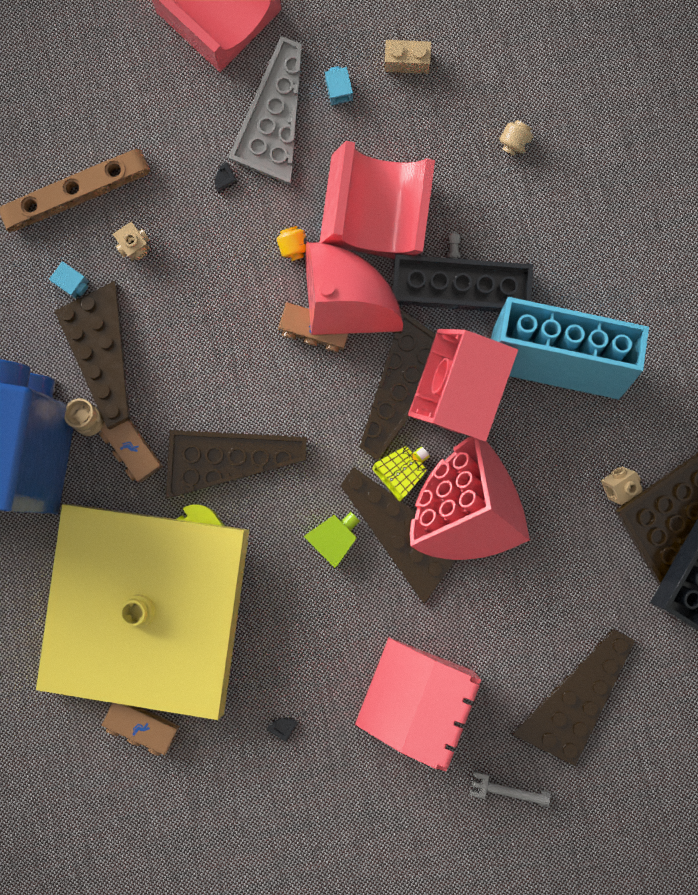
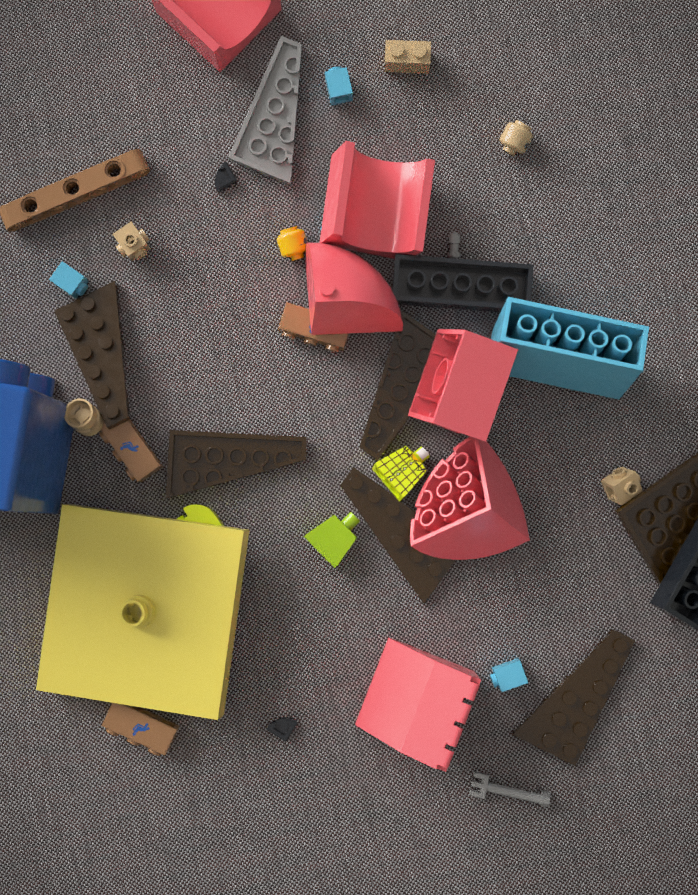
(508, 675): none -> medium azure brick

